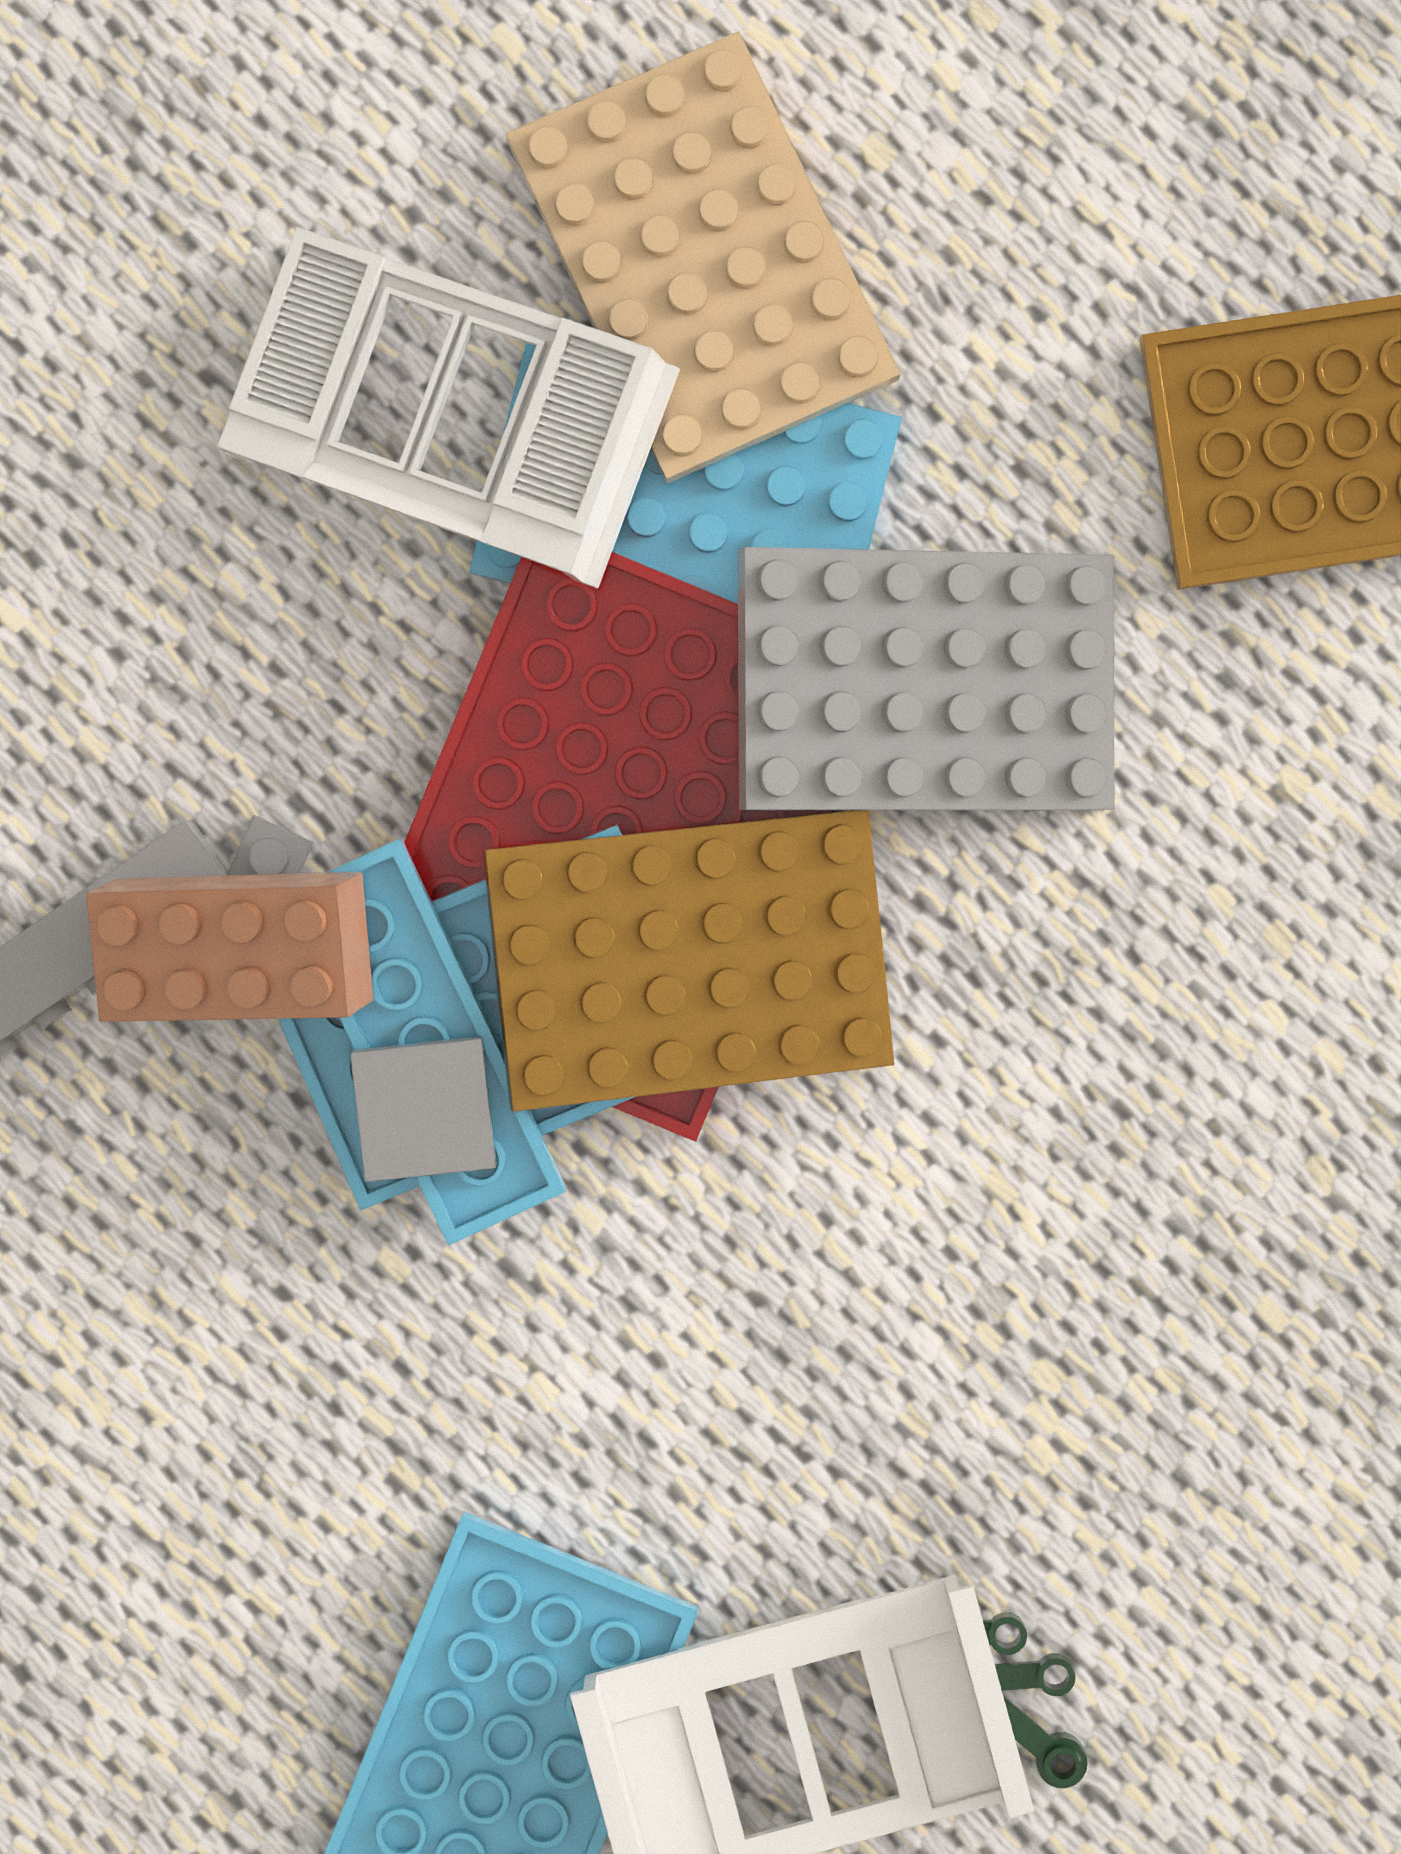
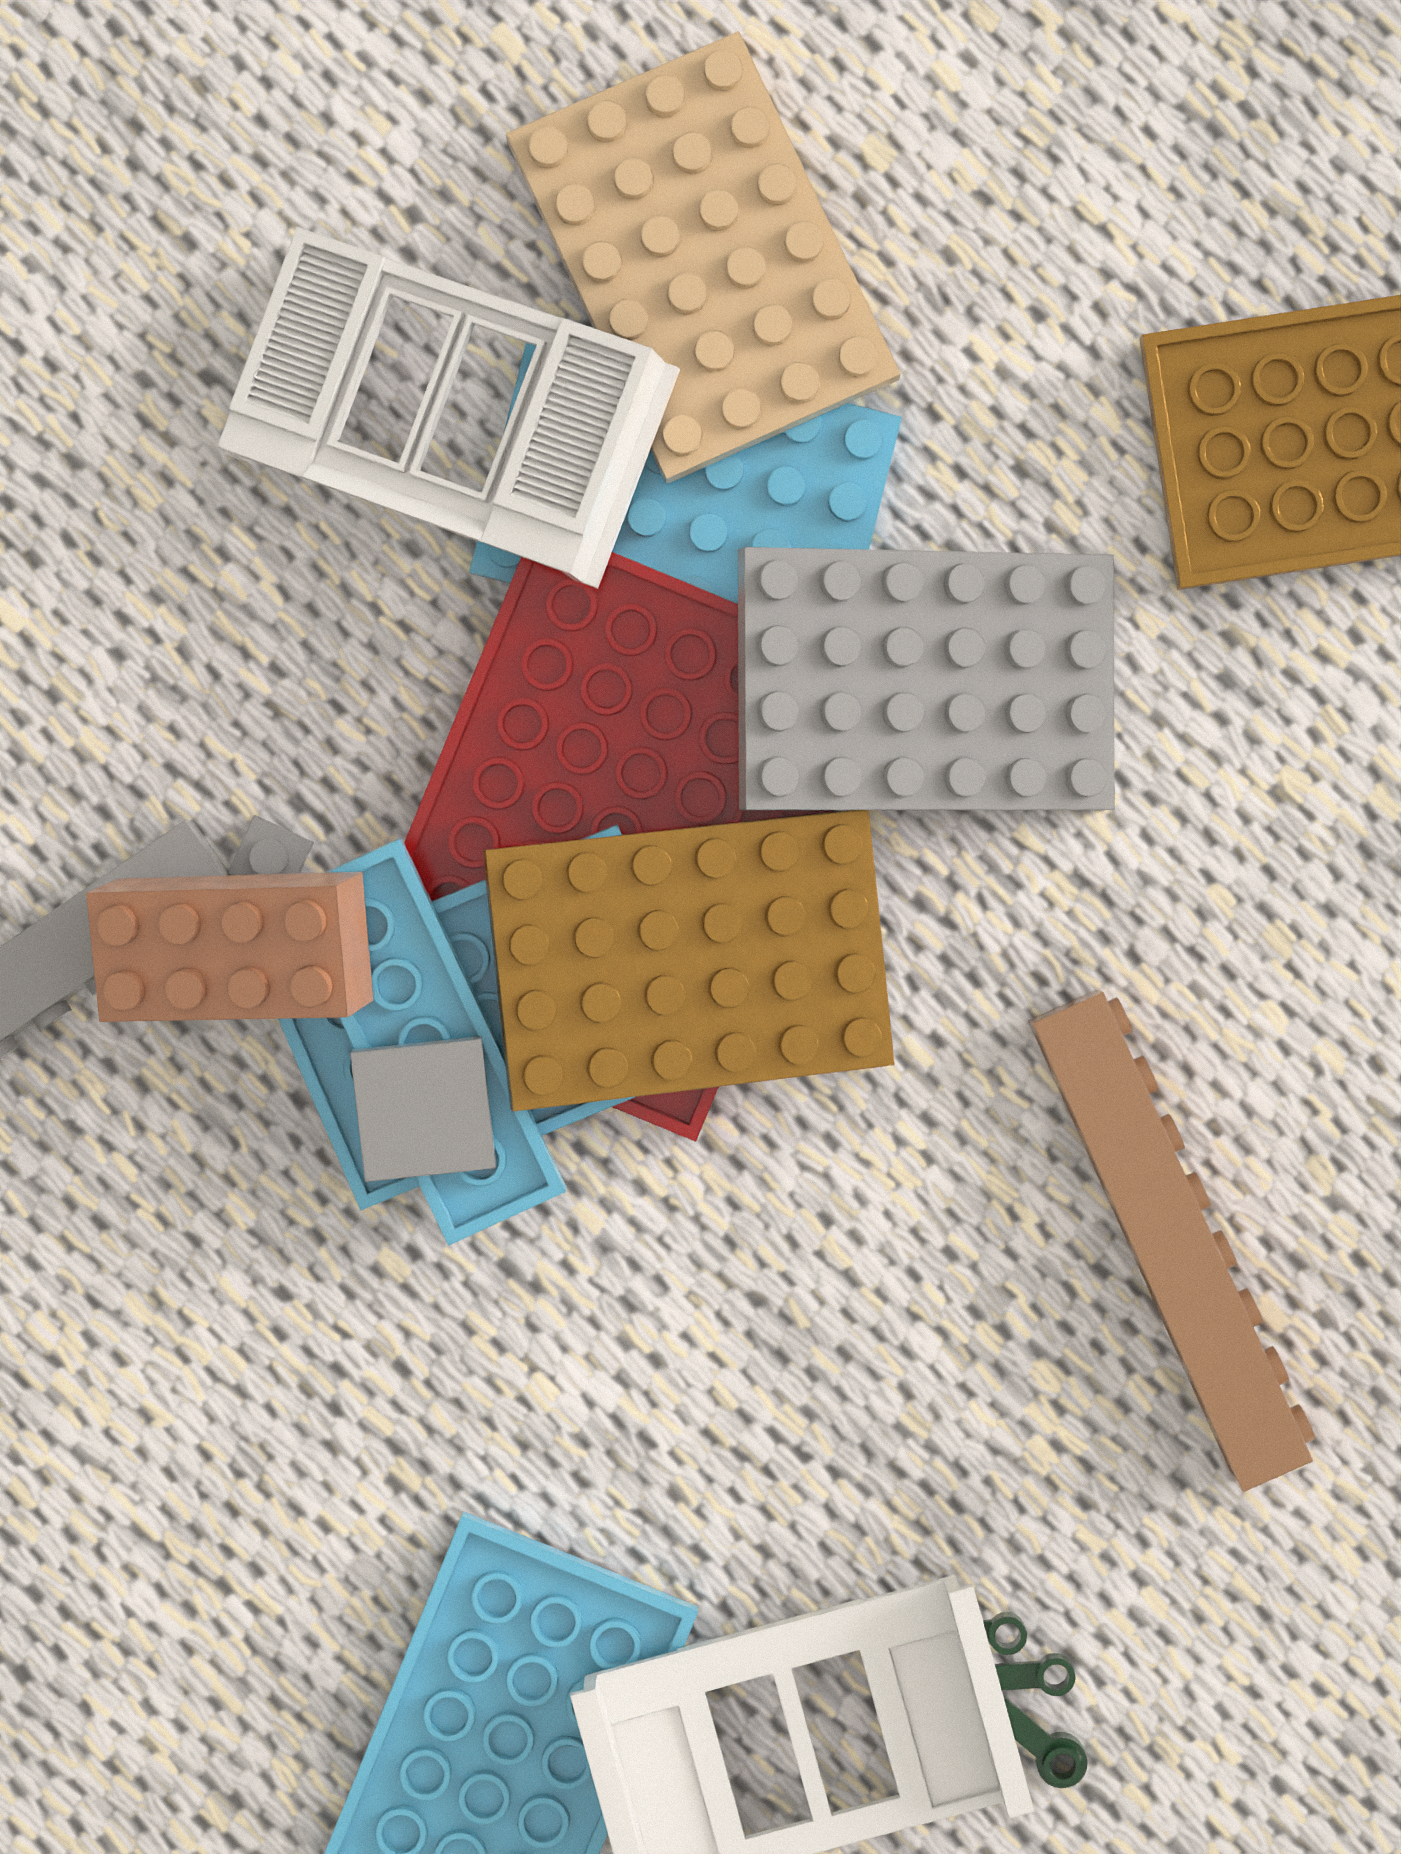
(1171, 1239): none -> medium nougat brick

